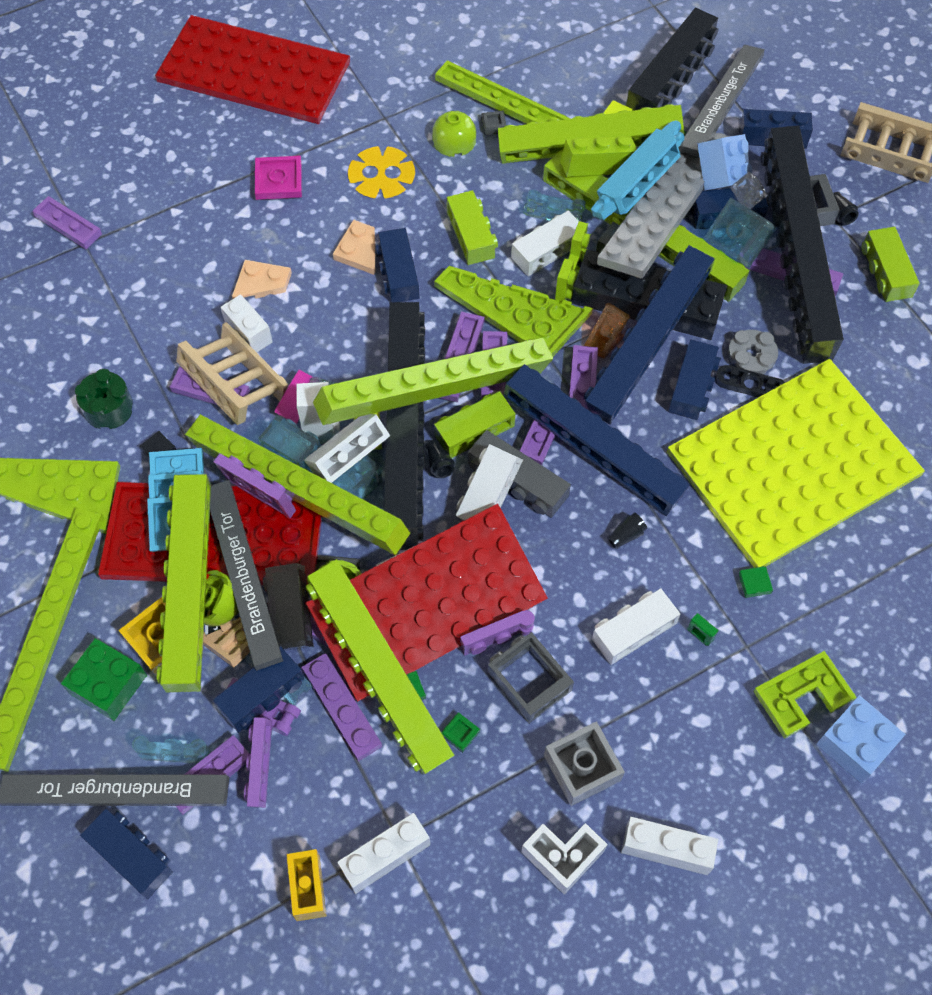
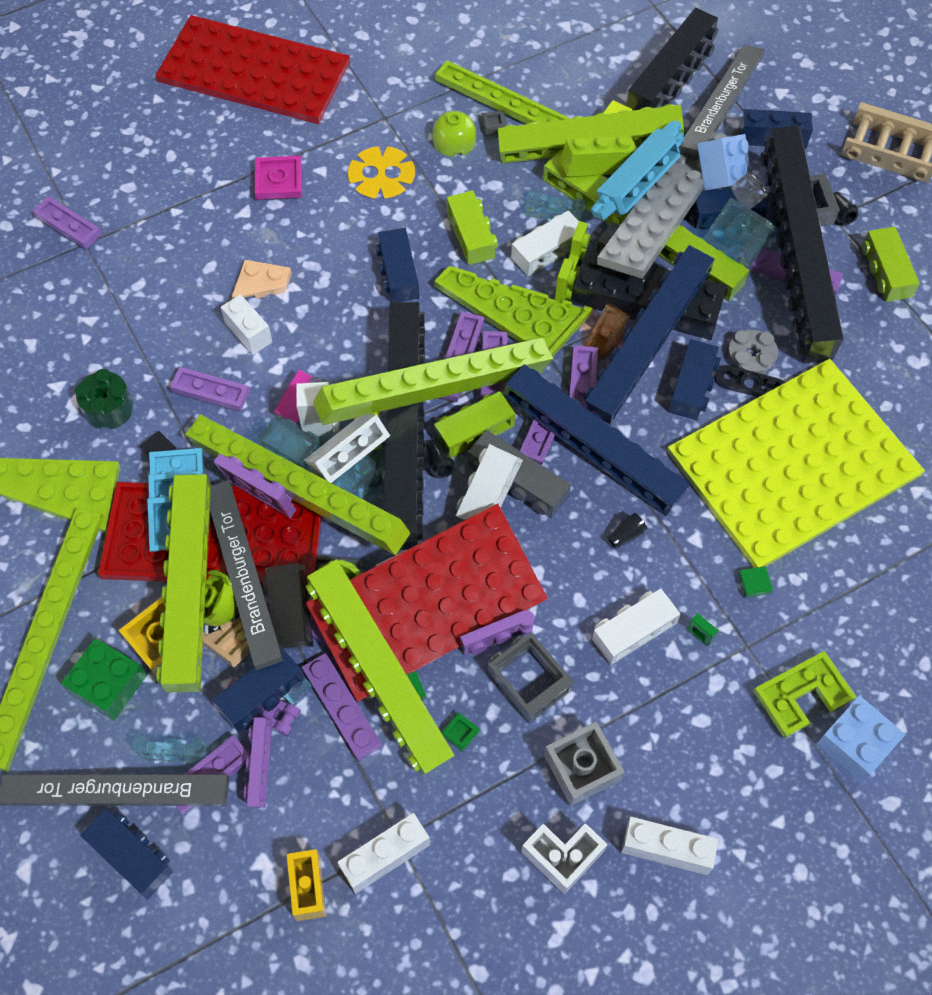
(222, 390): tan fence -> none
(357, 247): light nougat wing -> none

